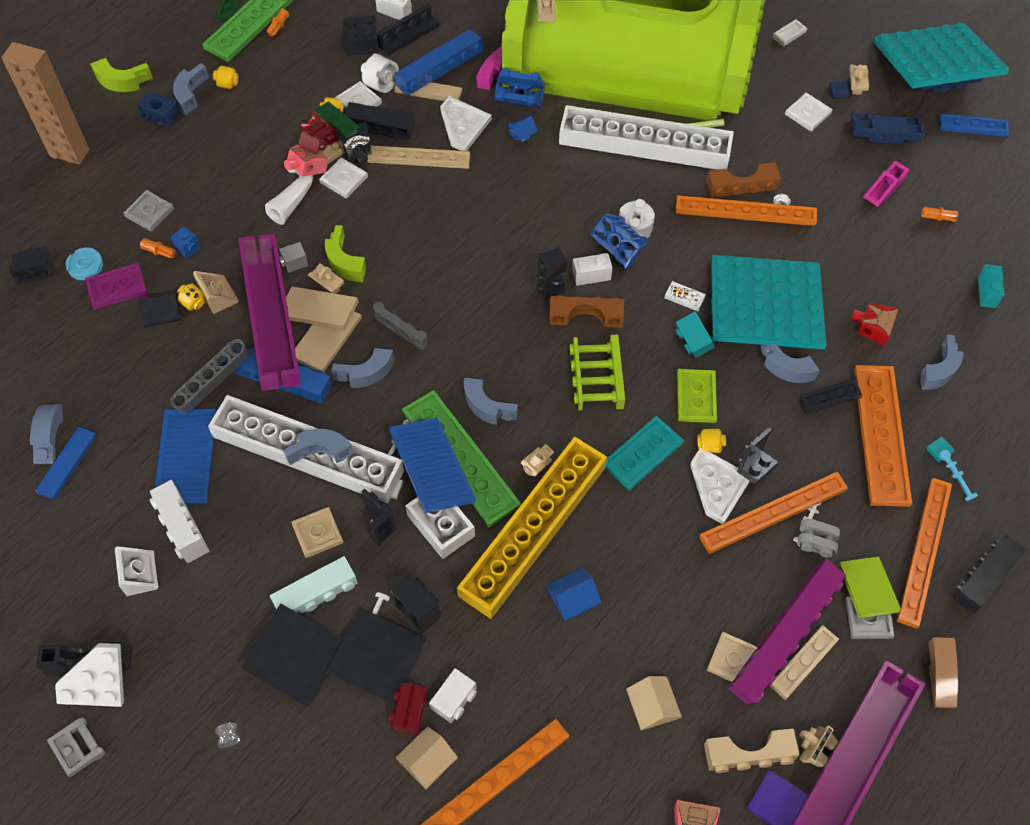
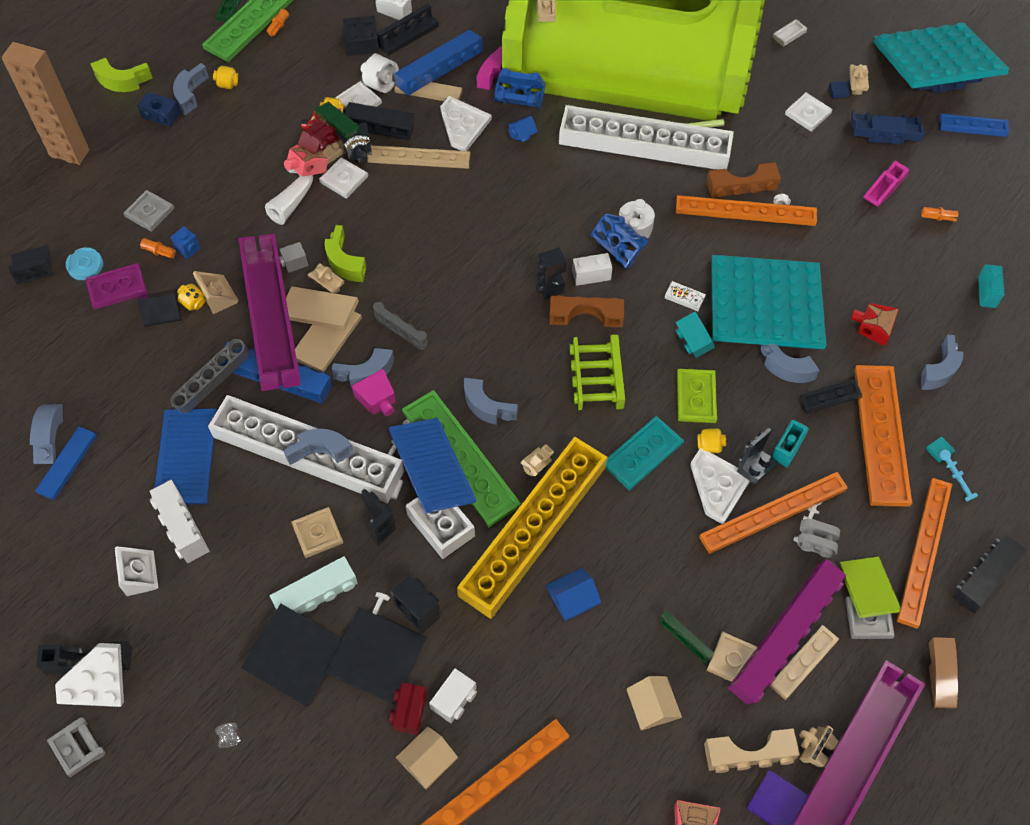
(375, 393): none -> dark pink torso
(688, 639): none -> dark green tile
(789, 443): none -> teal brick

